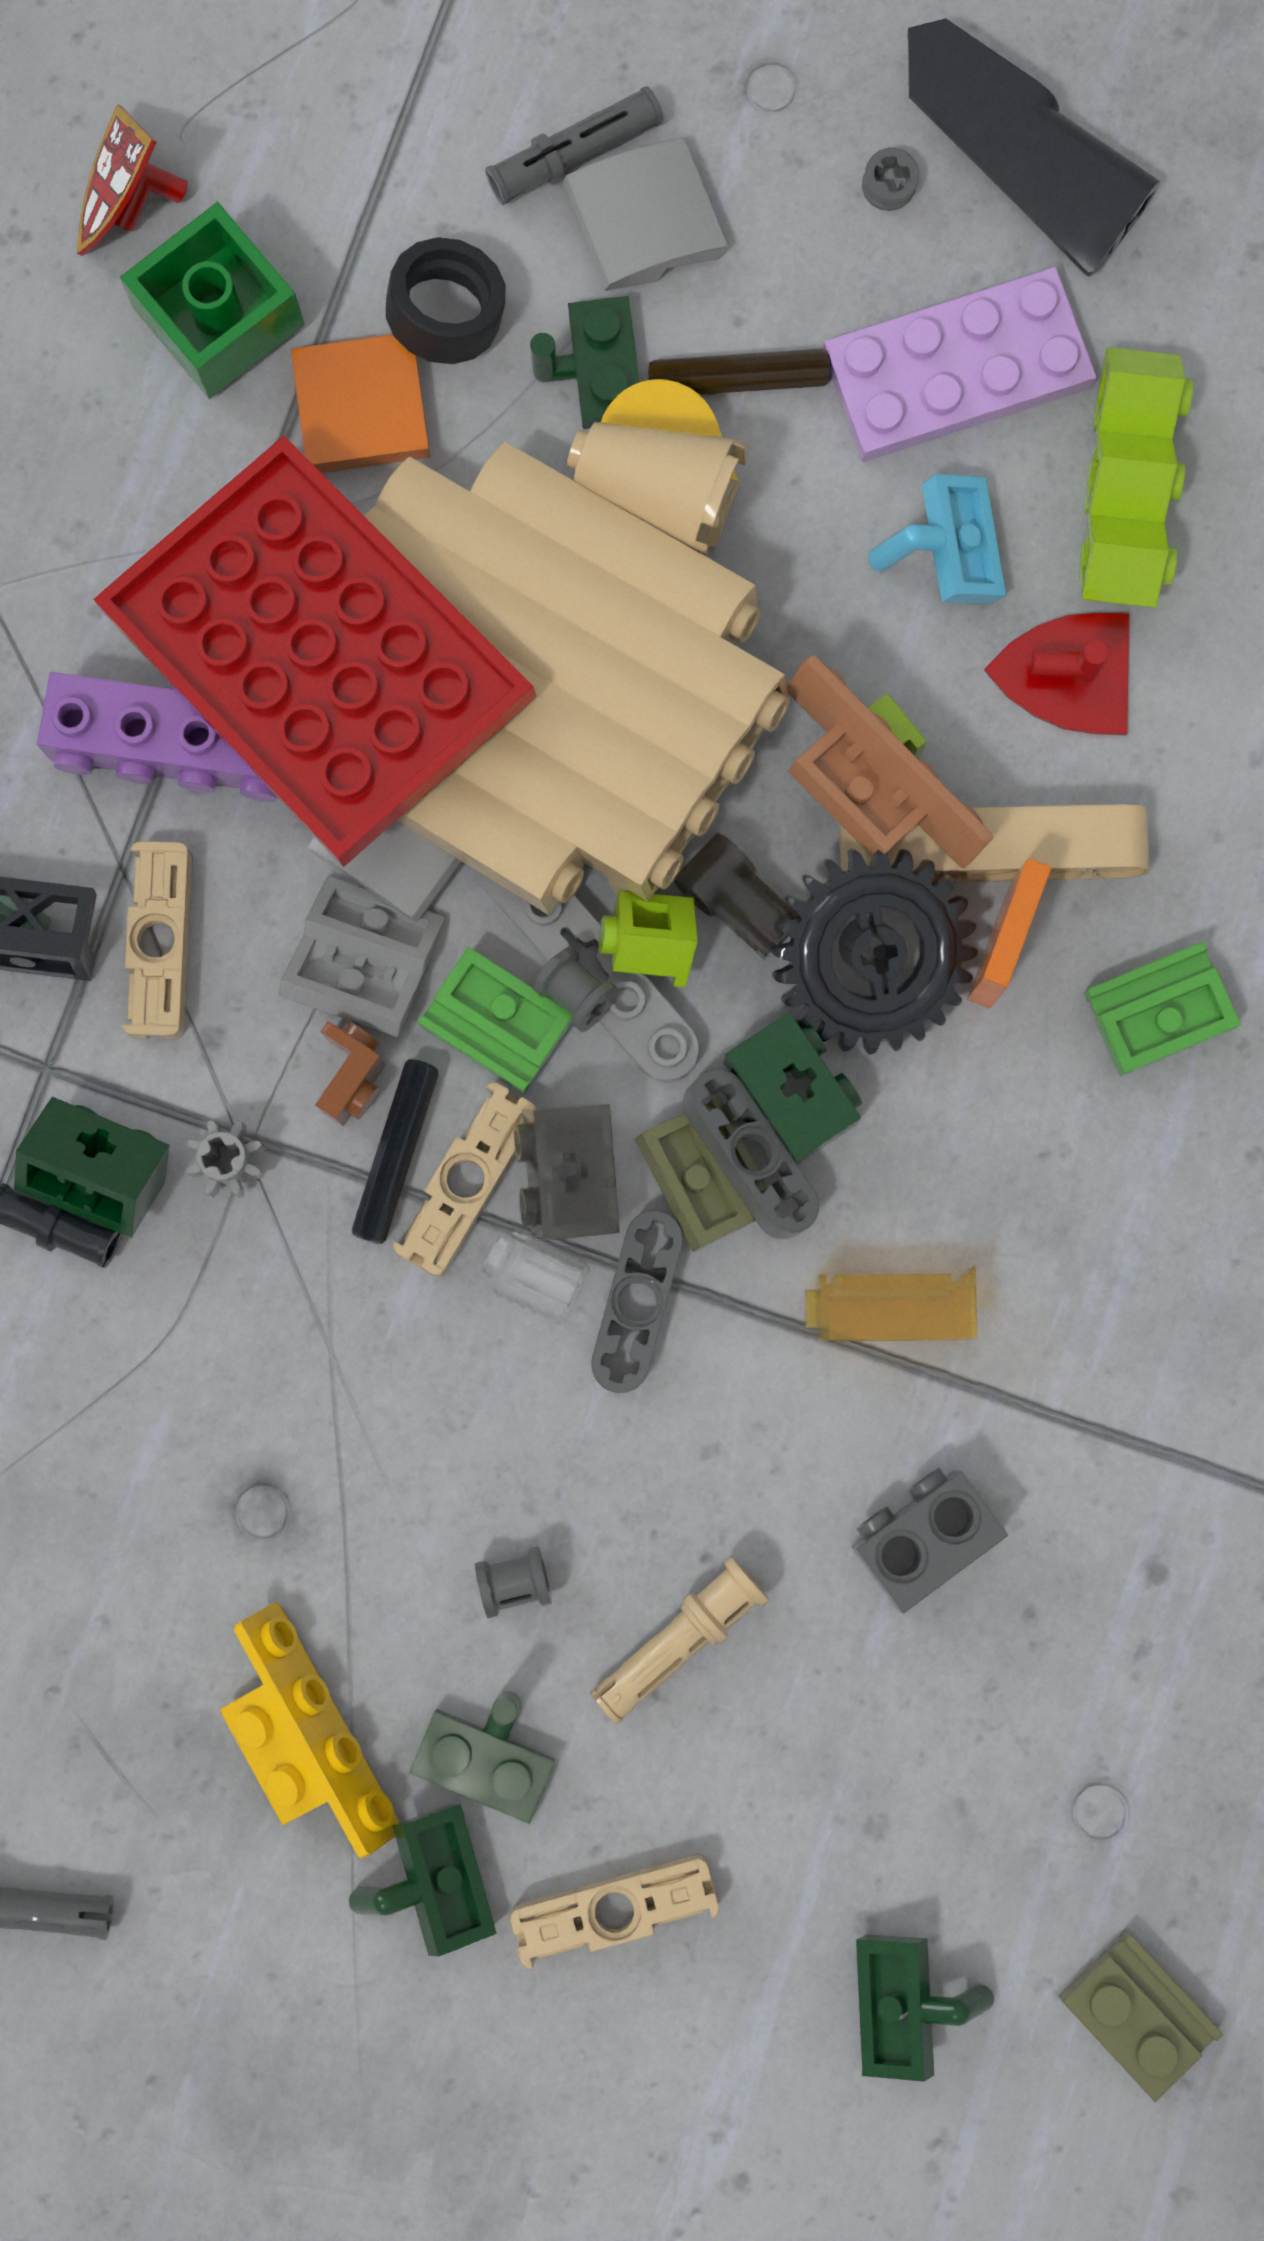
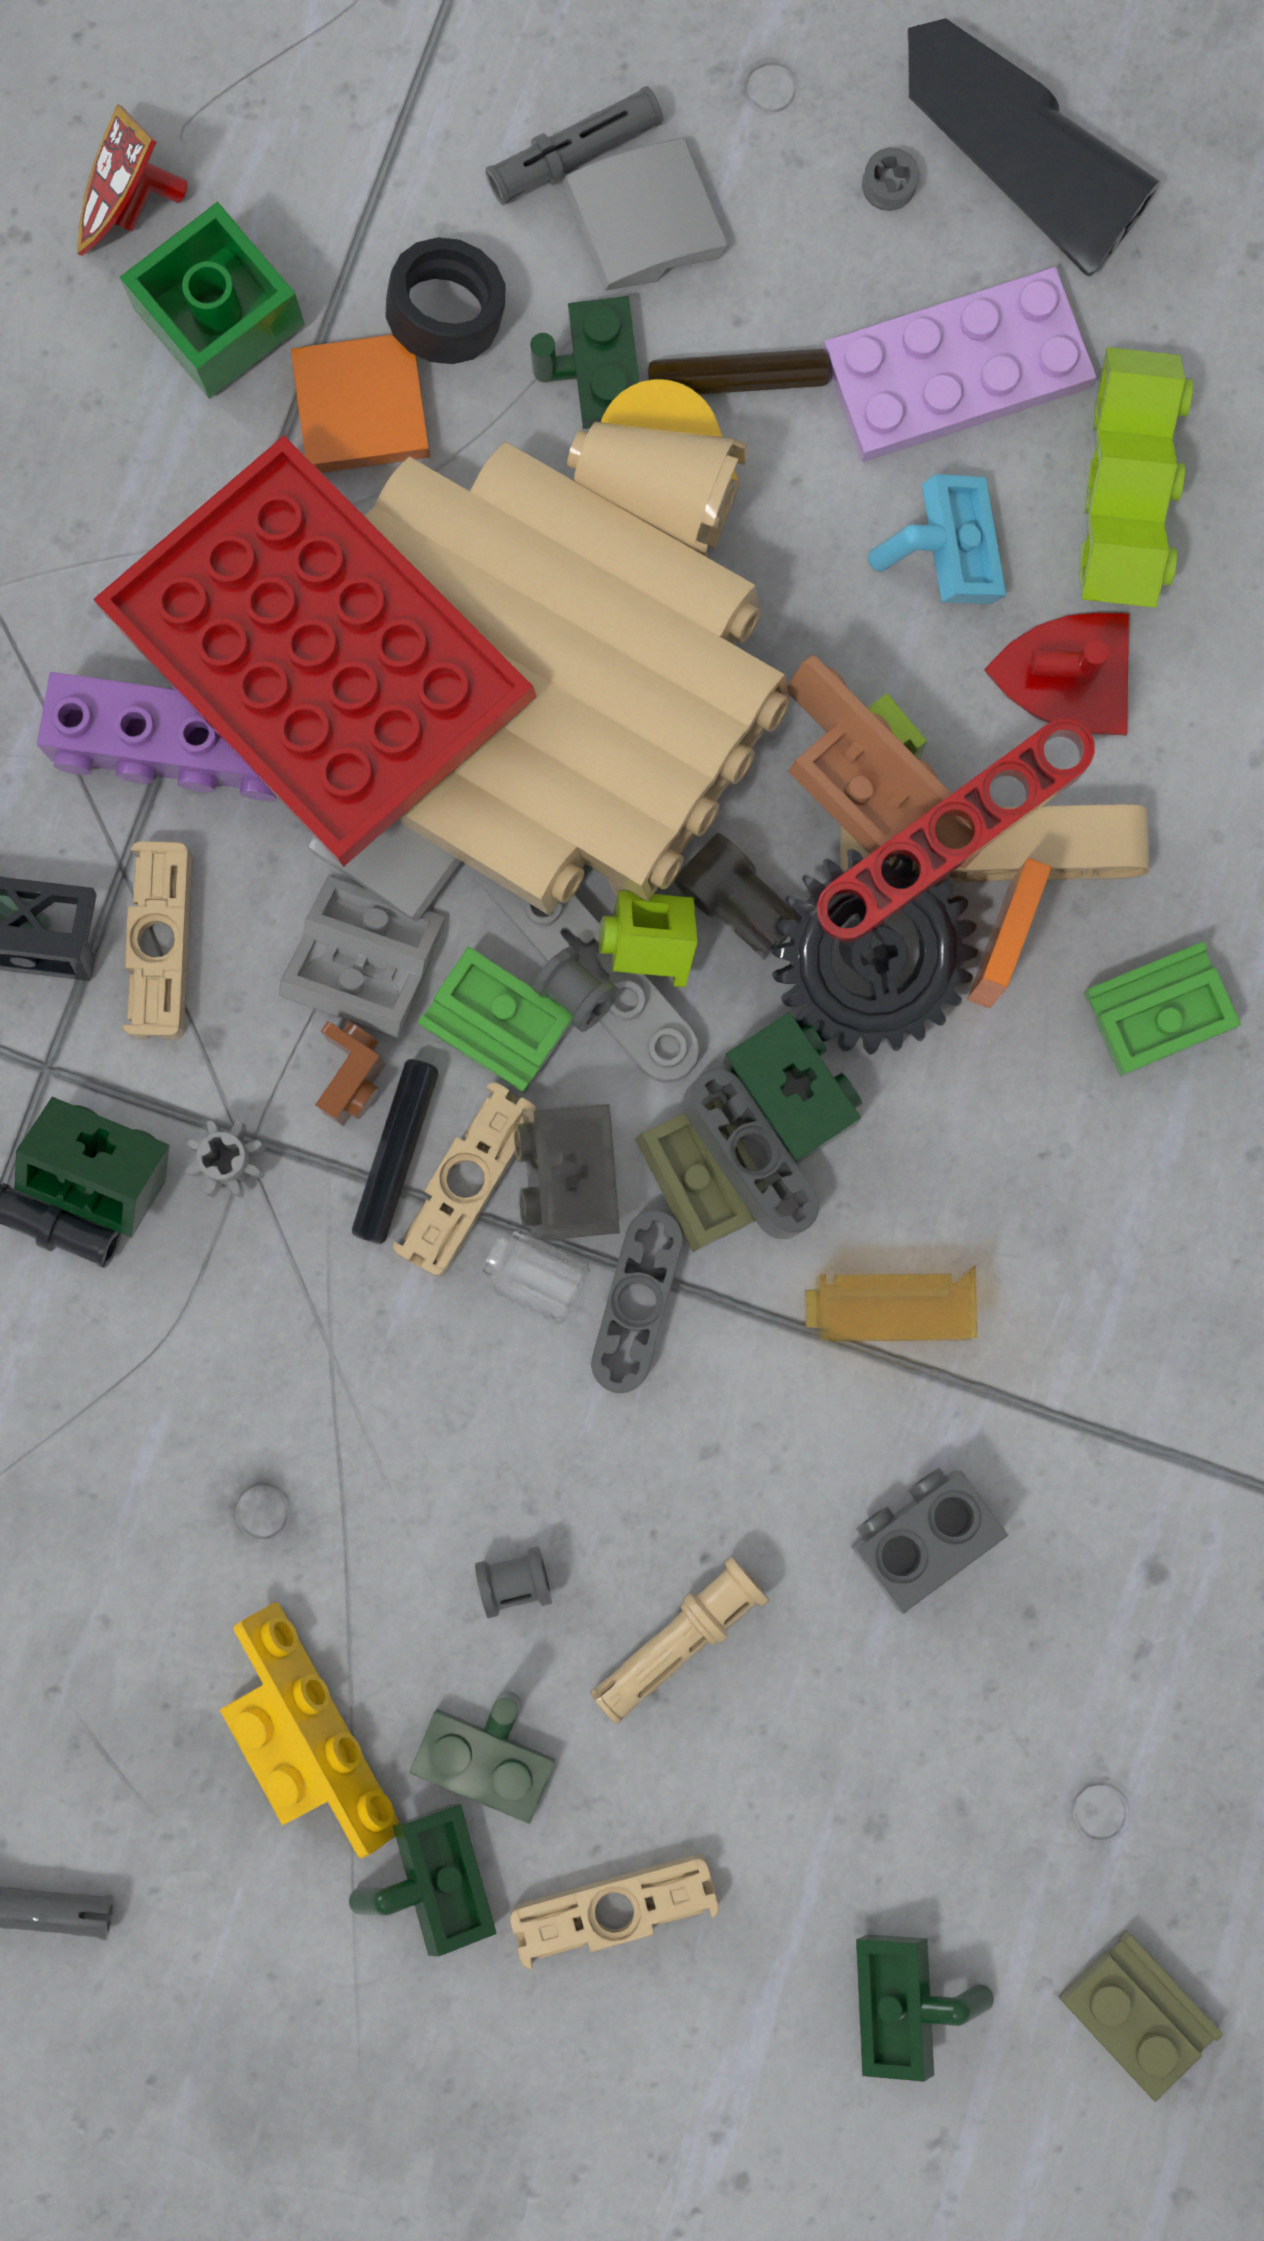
(976, 806): none -> red beam

